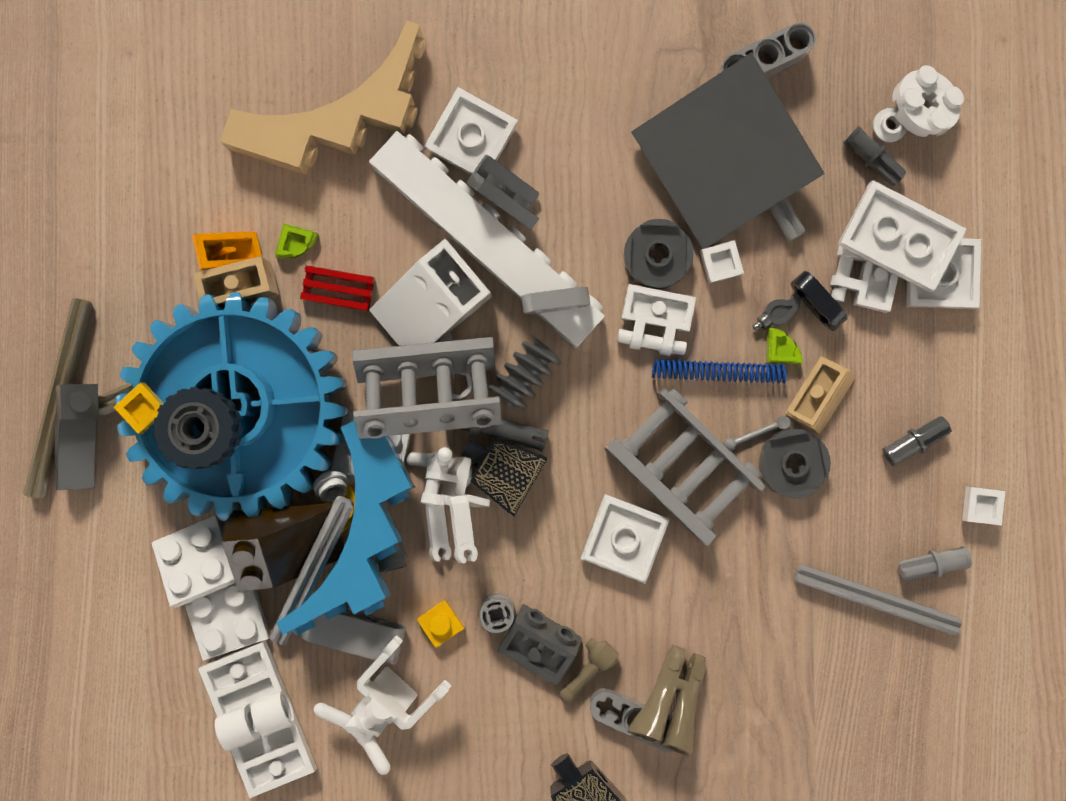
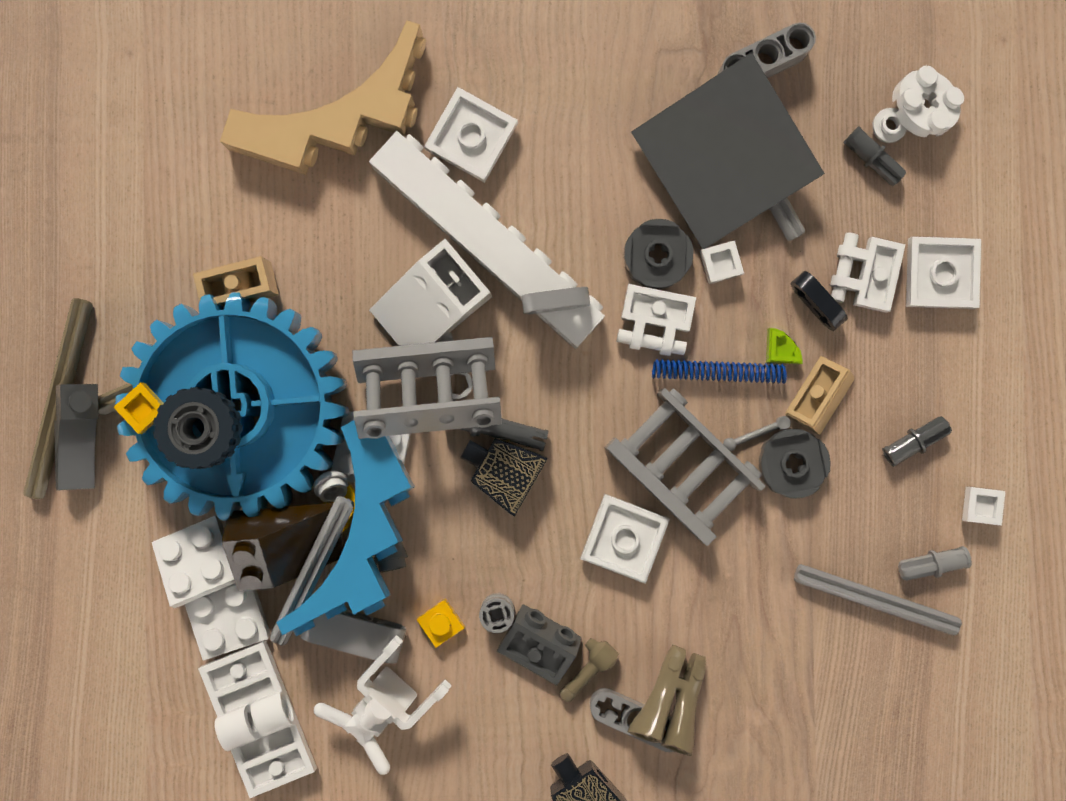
(225, 248): light orange slope -> none
(294, 242): lime tile -> none
(309, 283): red tile -> none
(455, 476): white piece -> none
(505, 190): dark grey bracket -> none
(525, 373): dark grey piece -> none
(778, 312): dark grey piece -> none
(902, 236): white plate -> none

